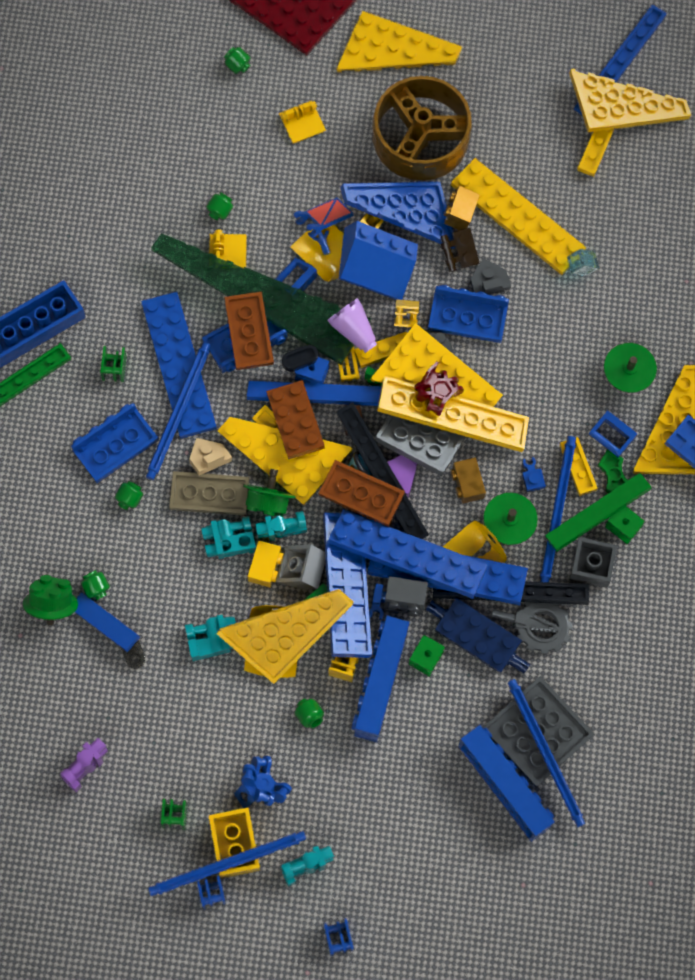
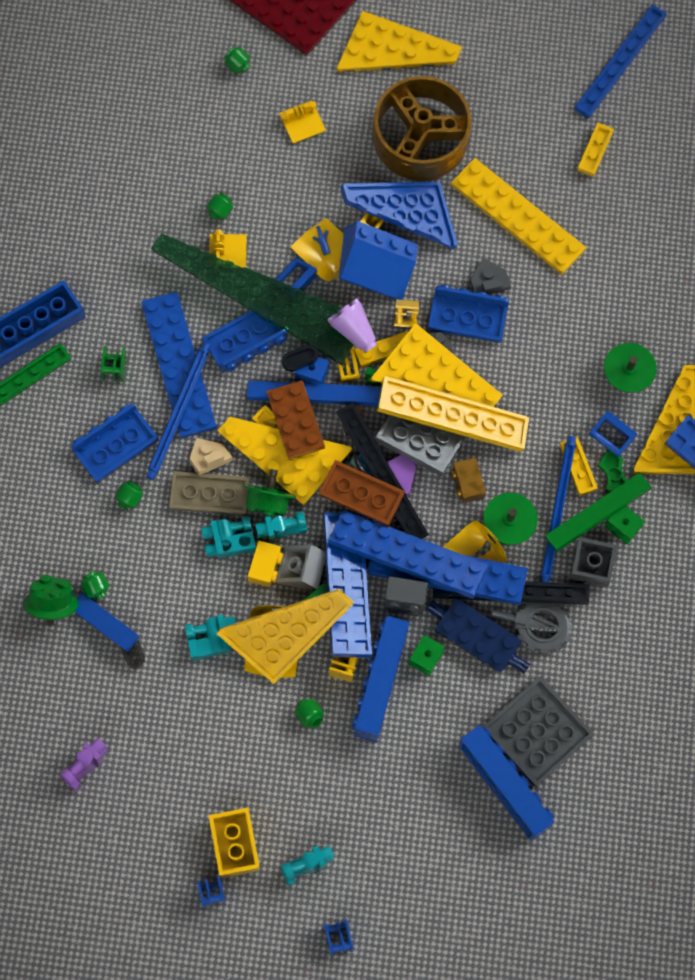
(171, 808): green piece -> none
(227, 863): blue piece -> none
(249, 330): dark orange plate -> none
(261, 785): blue piece -> none
(324, 216): flag -> none
(379, 597): blue plate -> none
(440, 388): dark red piece -> none
(461, 208): brick -> none
(464, 246): dark brown plate -> none
(532, 478): blue plate -> none
(546, 753): blue piece -> none
(583, 262): clear light blue brick -> none
(615, 105): yellow wing -> none

